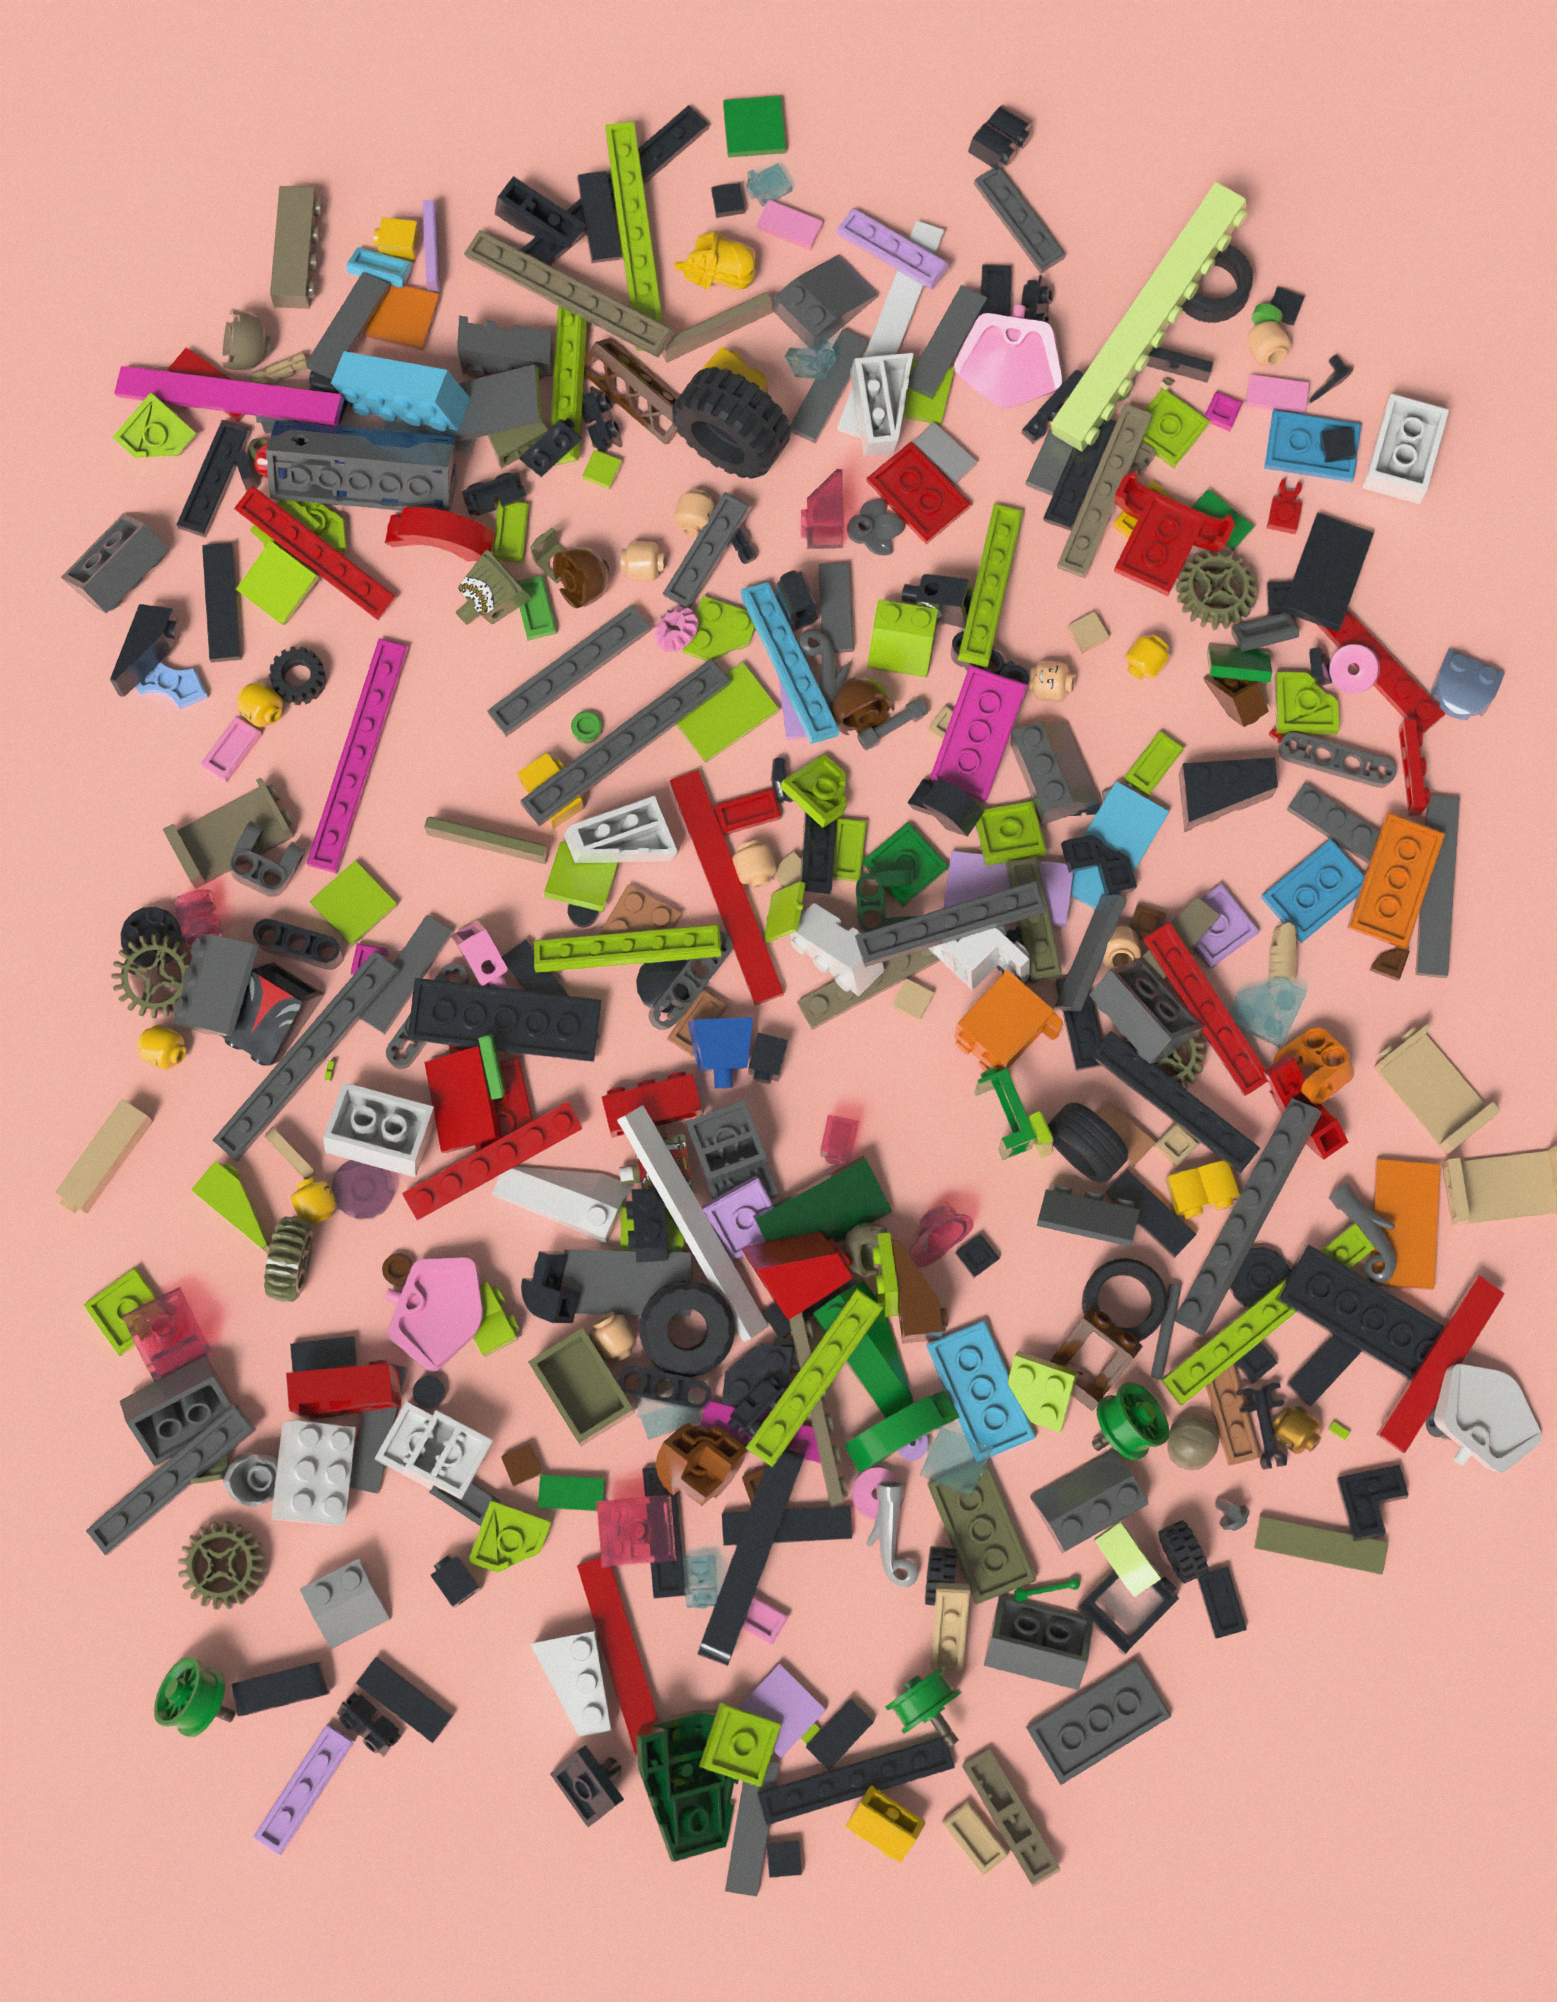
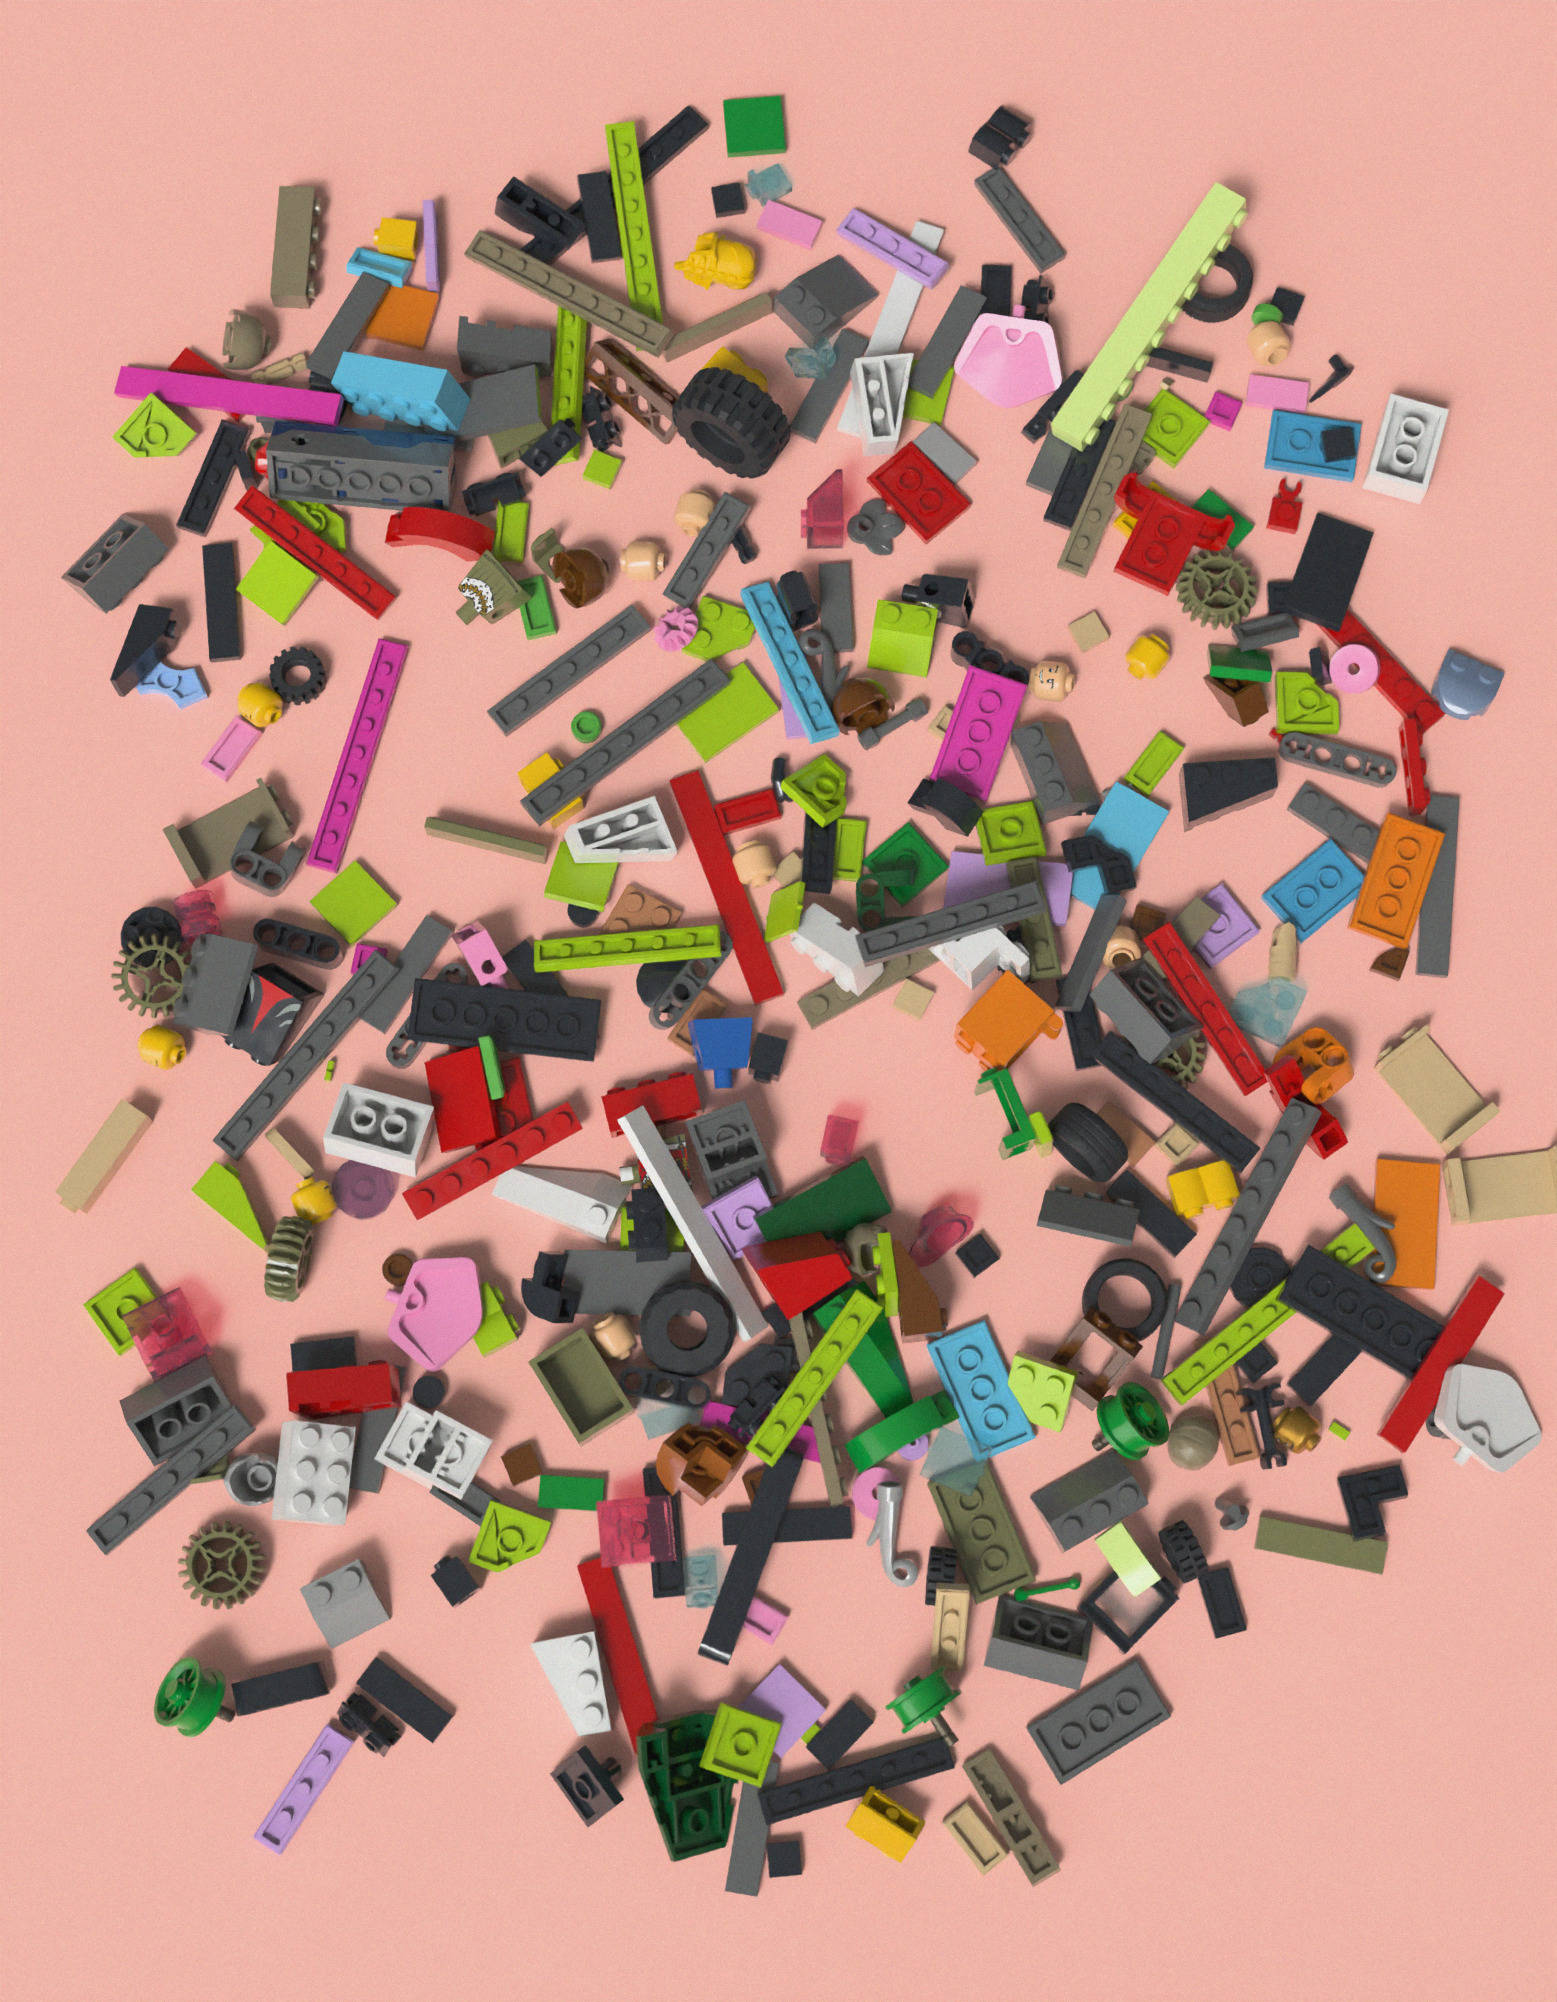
(990, 585): lime tile -> none

